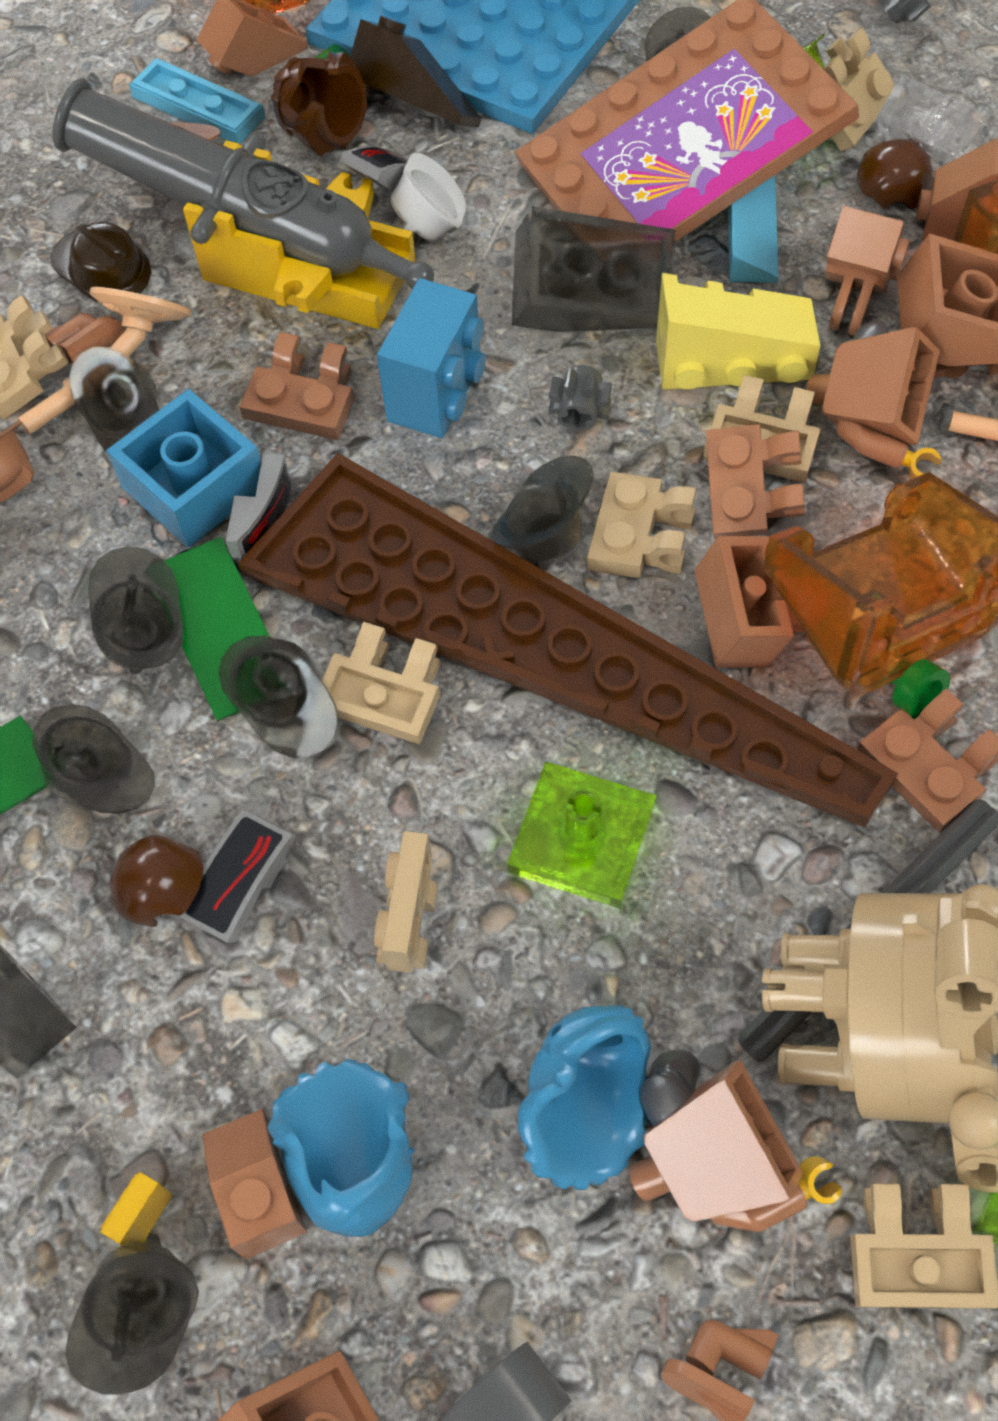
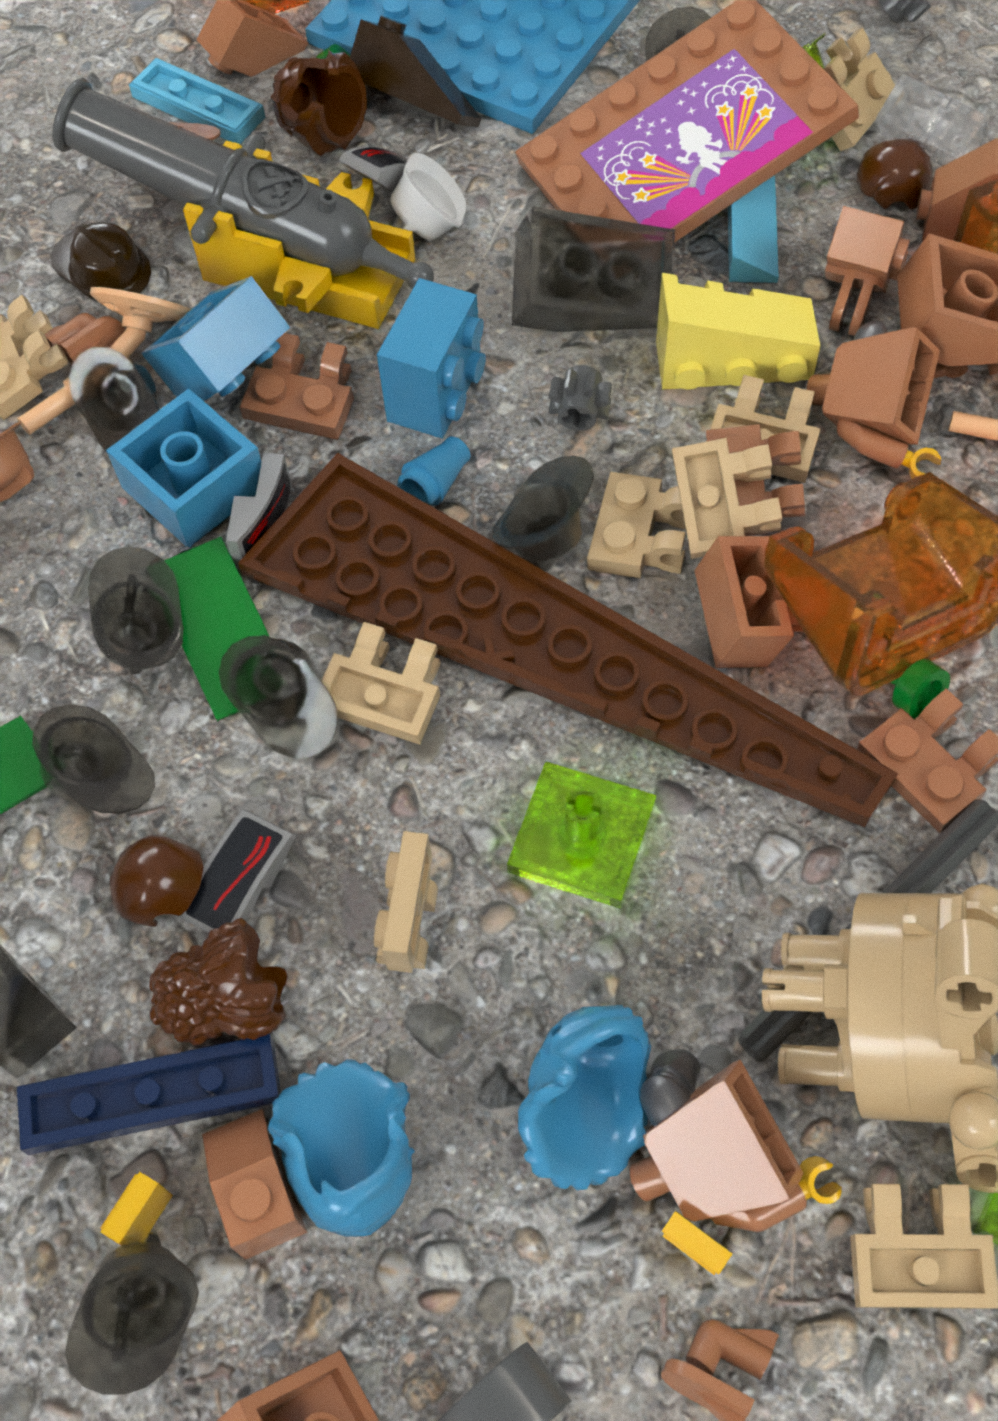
(147, 1094): none -> dark blue plate
(218, 341): none -> dark azure brick
(218, 989): none -> reddish brown hair
(434, 471): none -> dark azure cone
(696, 1243): none -> yellow tile
(709, 492): none -> tan plate

